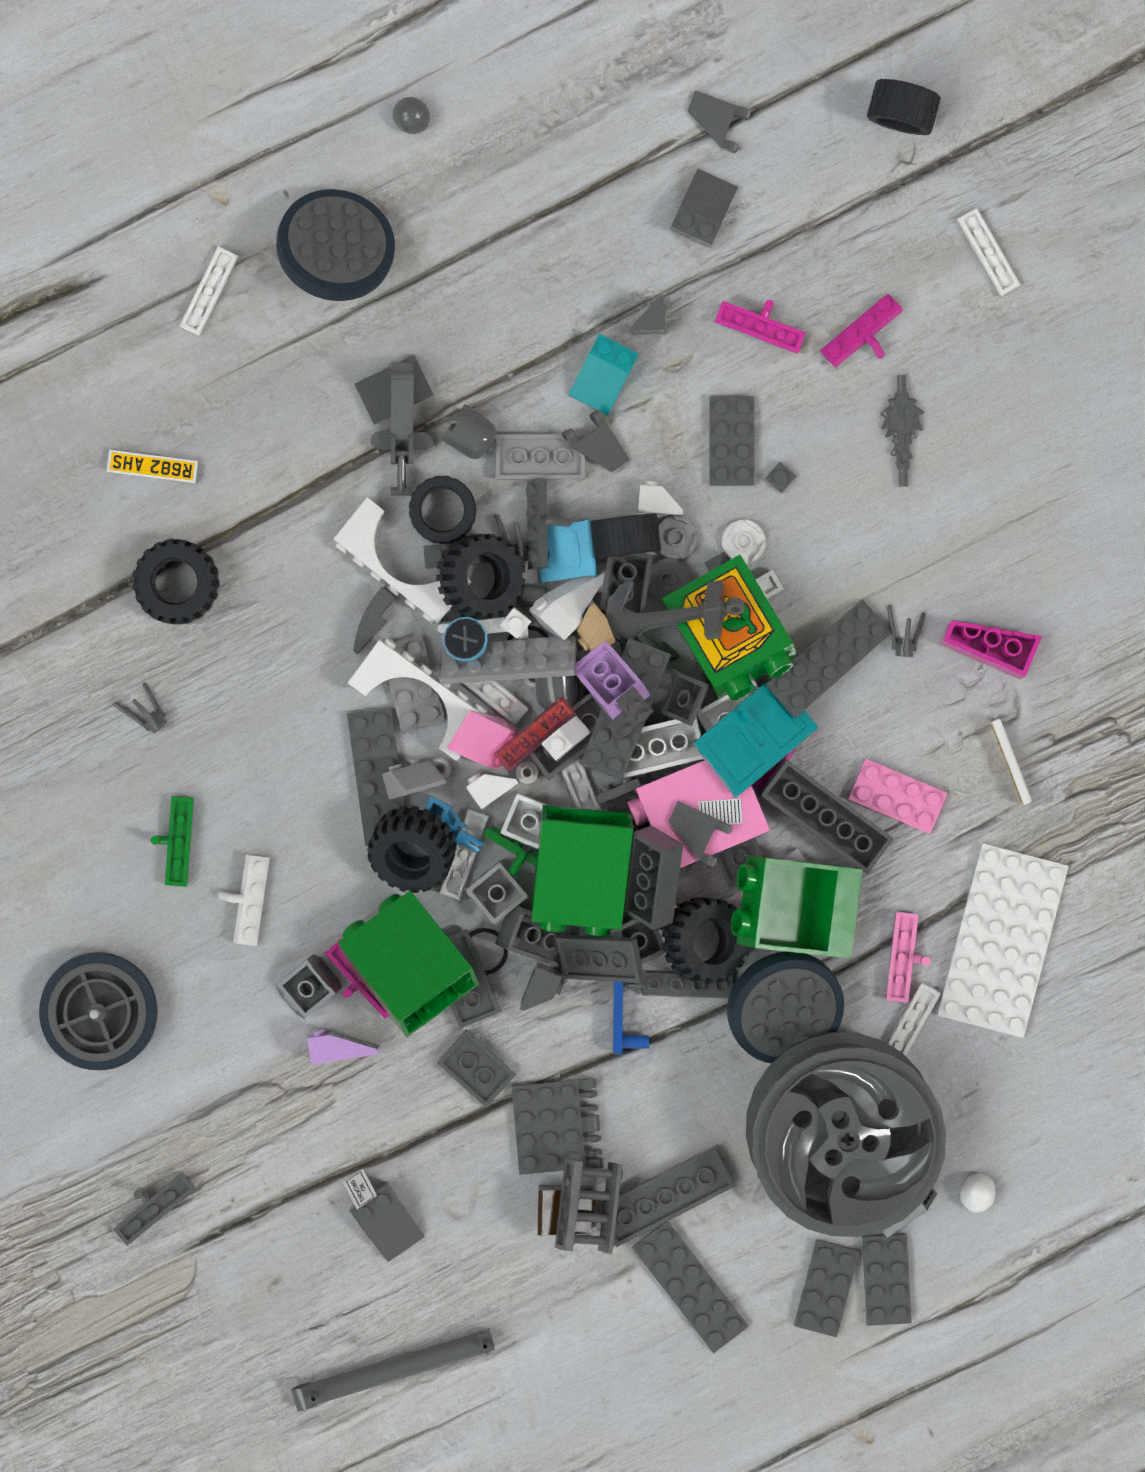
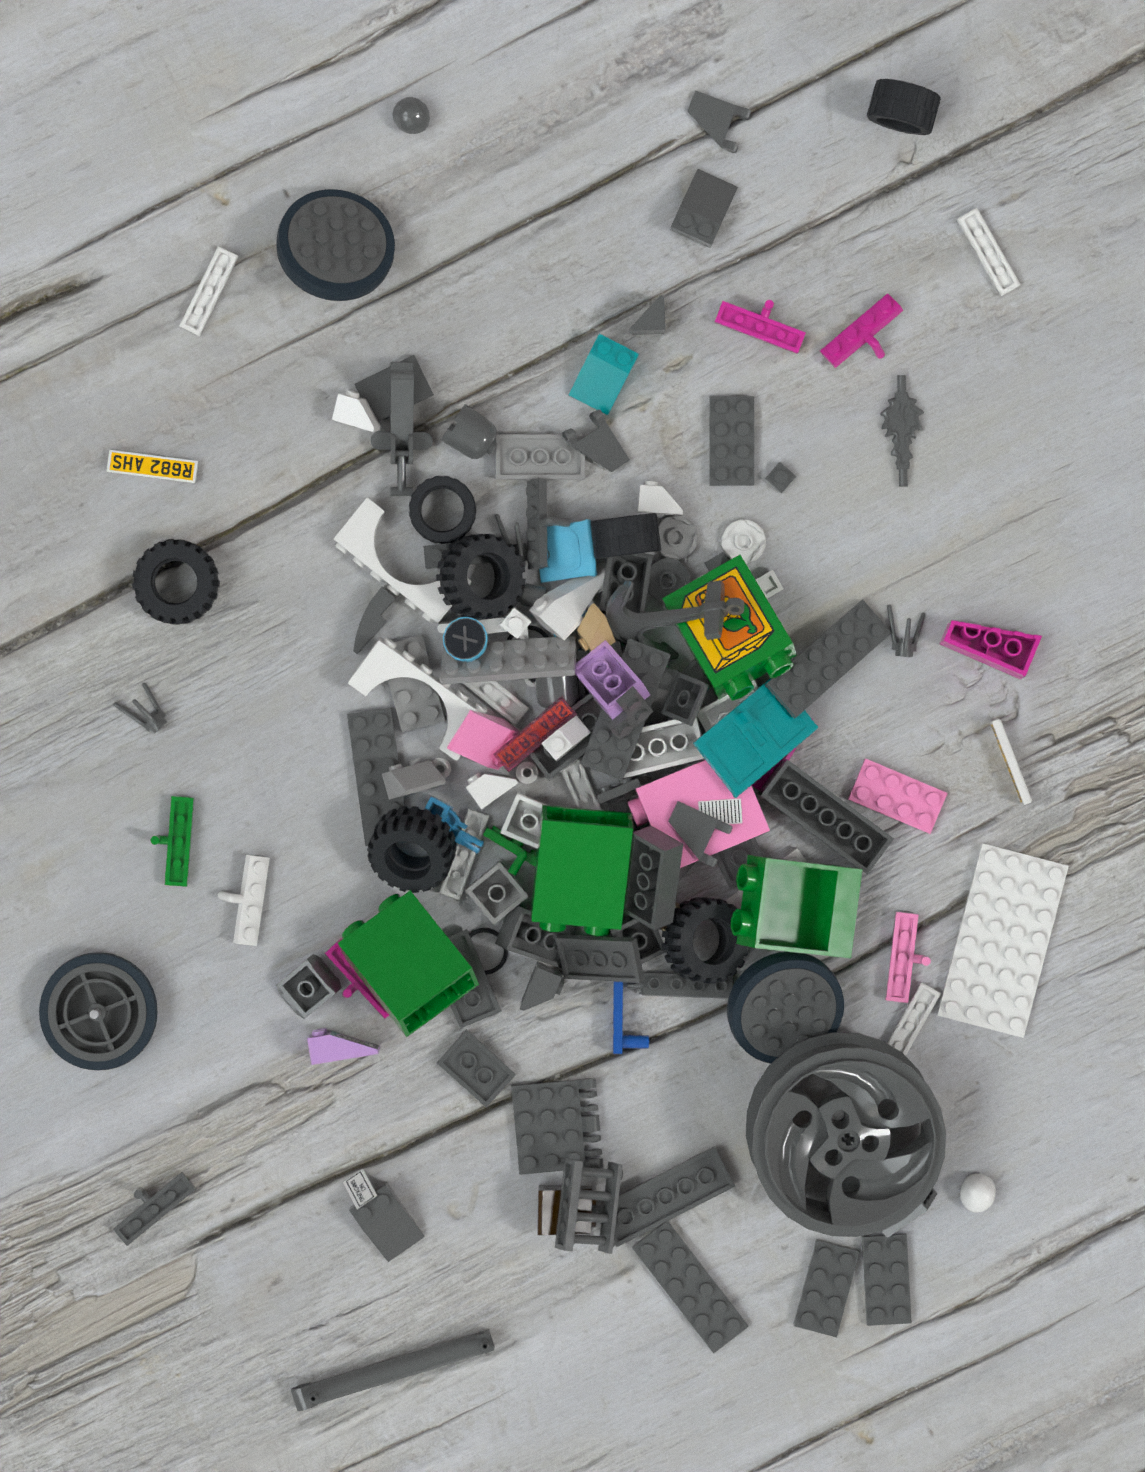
(355, 411): none -> white slope

